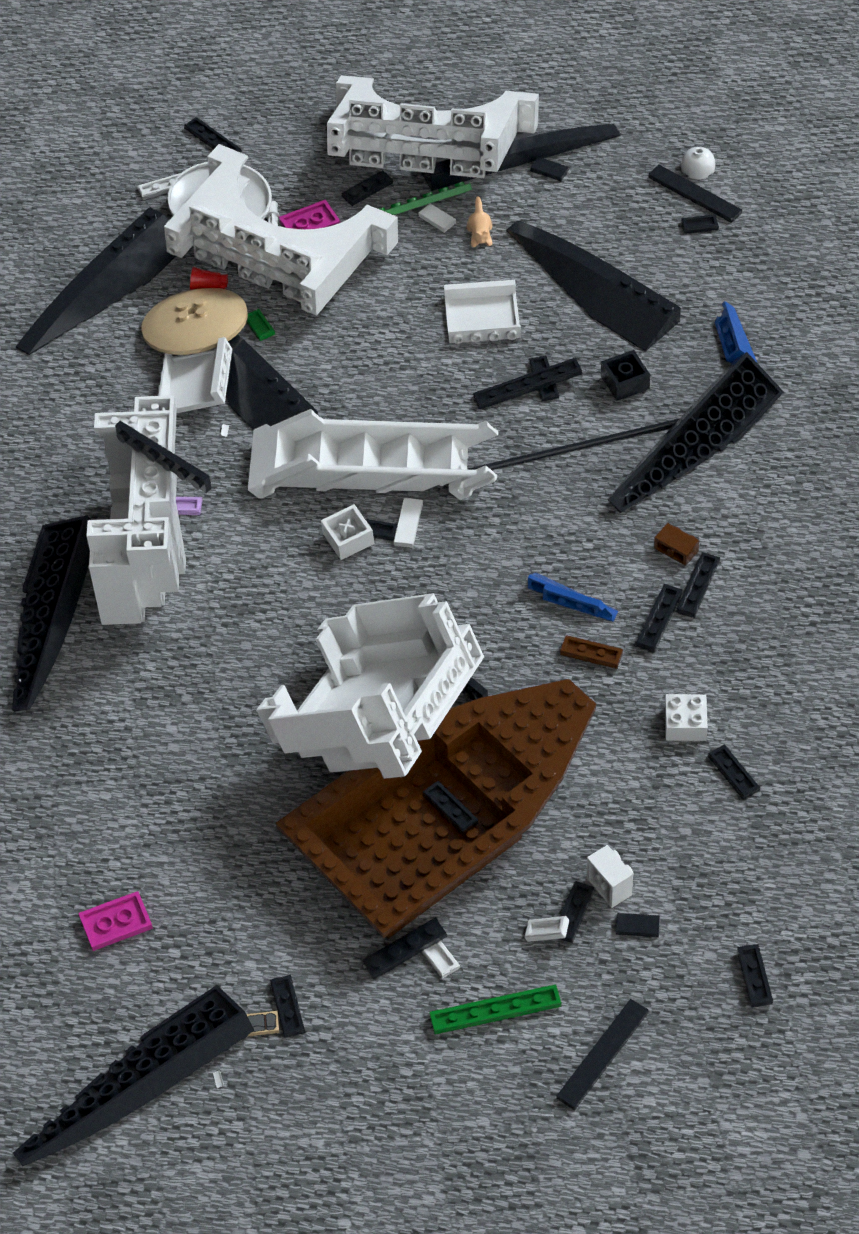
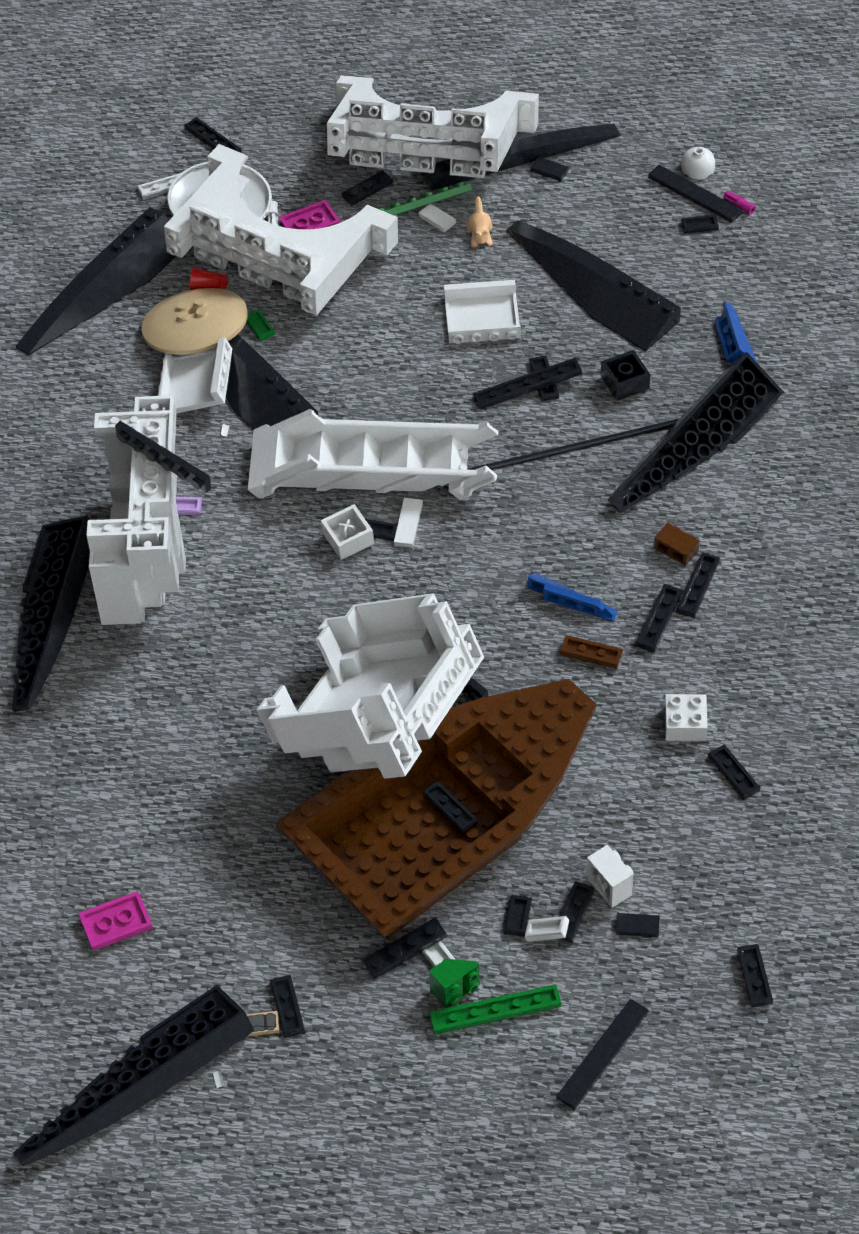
(453, 980): none -> green slope
(518, 915): none -> black tile
(739, 202): none -> dark pink axle

